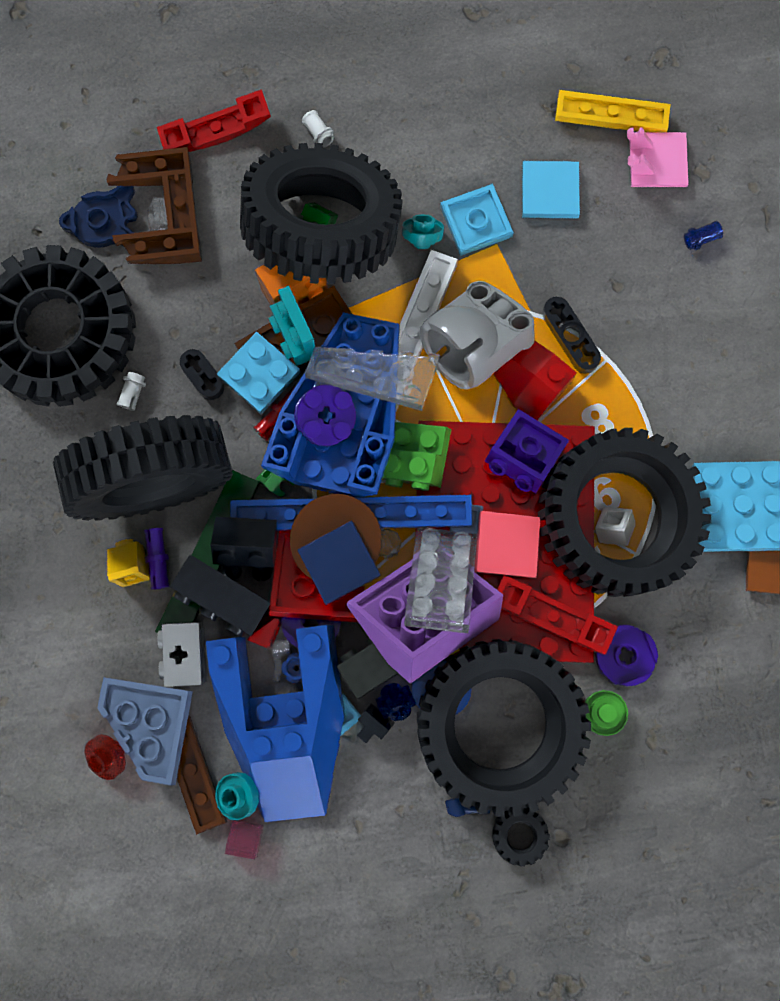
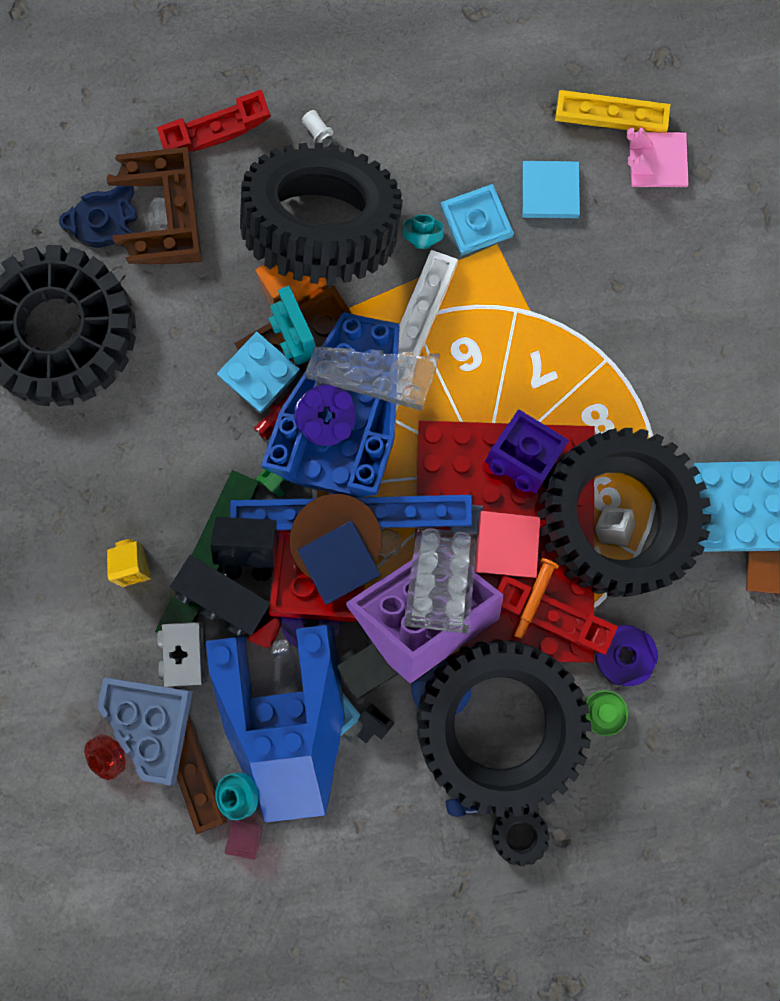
(131, 390): white pin -> none
(142, 467): black tyre -> none
(156, 558): dark purple pin -> none
(206, 370): black beam -> none
(288, 668): blue plate -> none
(314, 212): green tile -> none
(395, 702): clear blue gear -> none
(417, 456): bright green plate -> none
(480, 334): light grey piece -> none
(534, 379): red wedge -> none
(535, 596): none -> orange piece
(553, 322): black beam -> none
(697, 237): clear blue pin -> none

